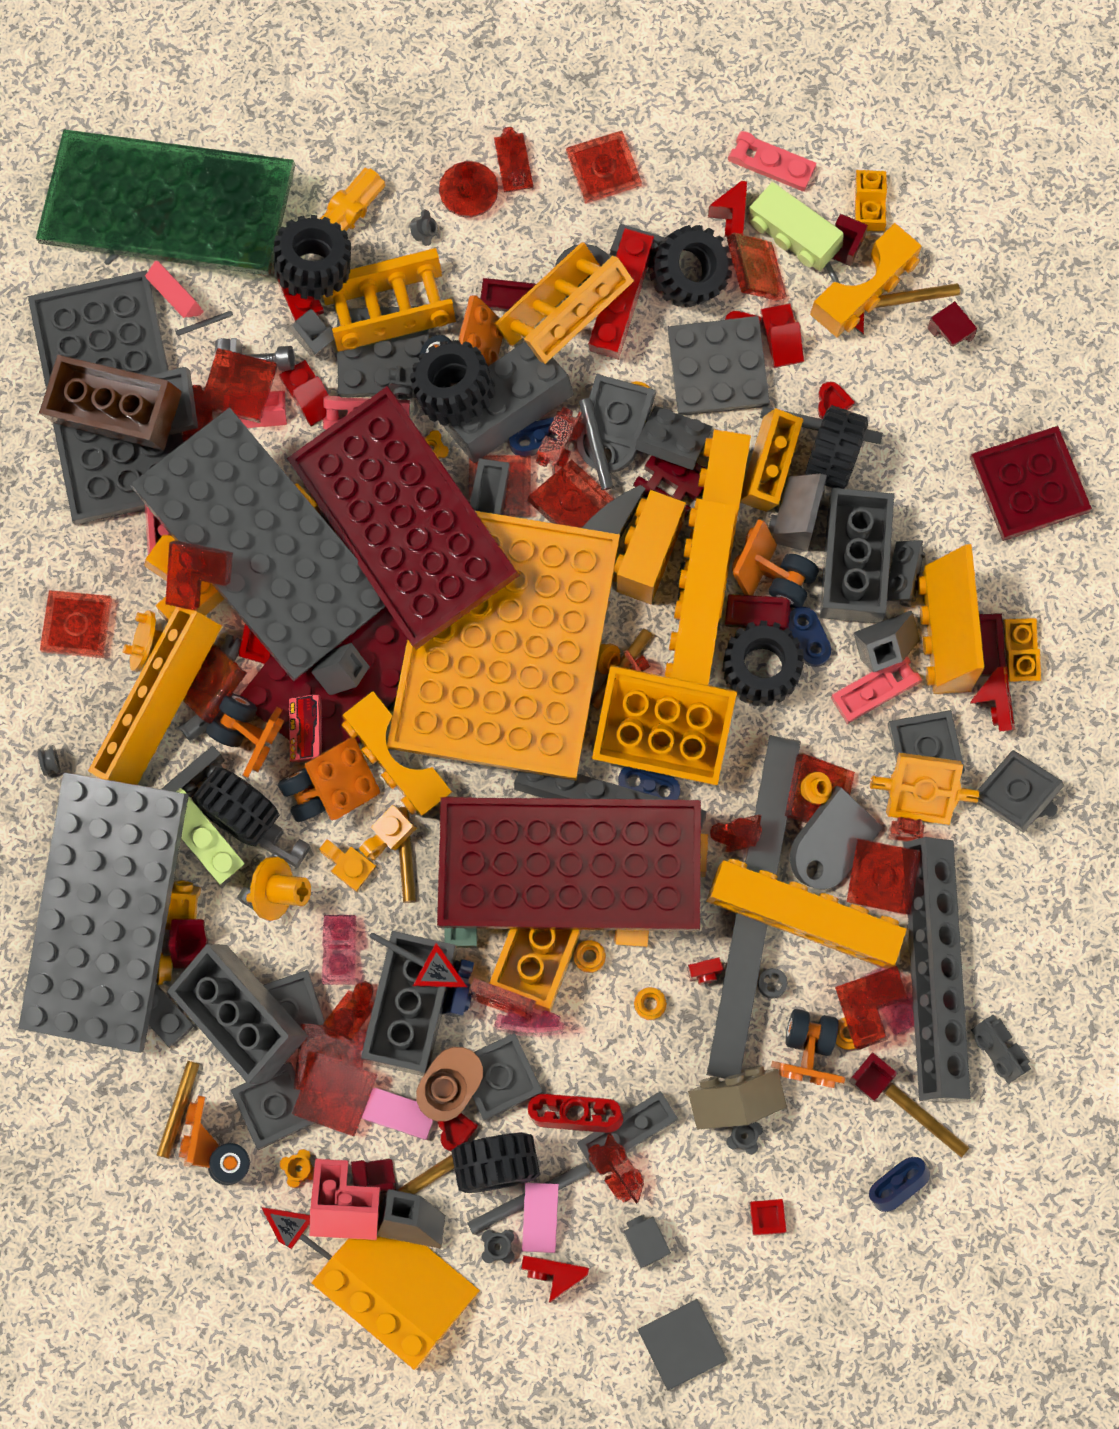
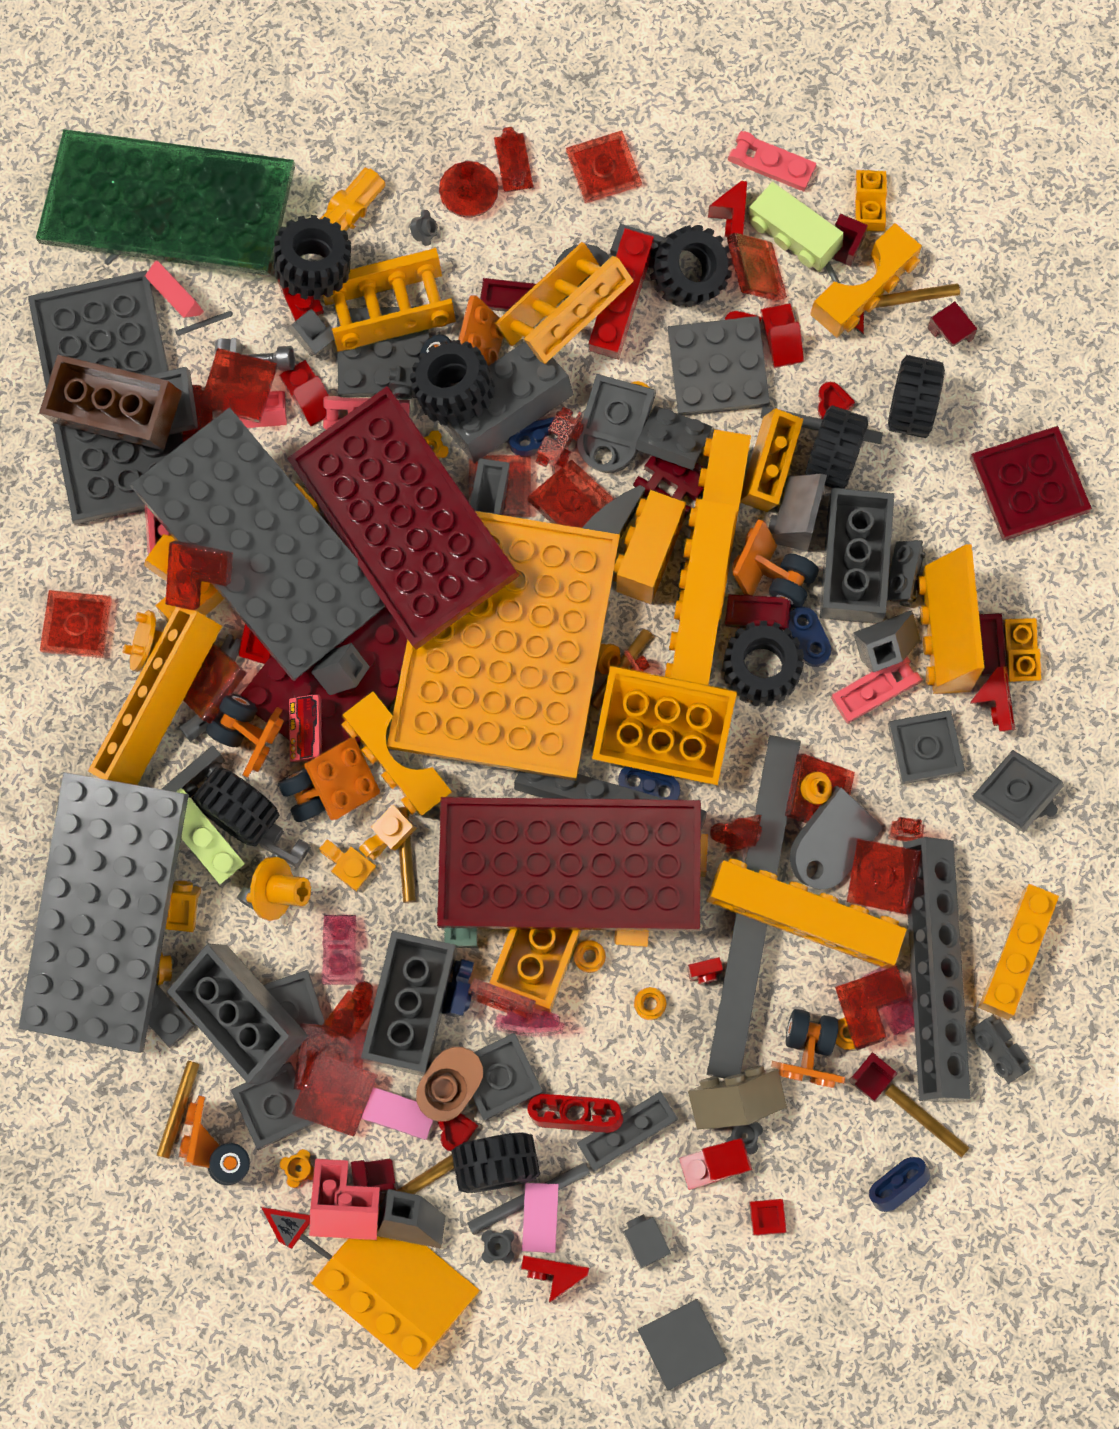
(48, 760): dark grey bush -> none
(186, 941): dark red panel -> none
(436, 970): piece -> none
(596, 444): dark grey bar -> none
(625, 1180): clear red hinge -> none
(715, 1163): none -> red slope
(782, 980): dark grey bush -> none
(916, 396): none -> black tyre
(924, 788): light orange plate -> none
(1019, 952): none -> light orange arch

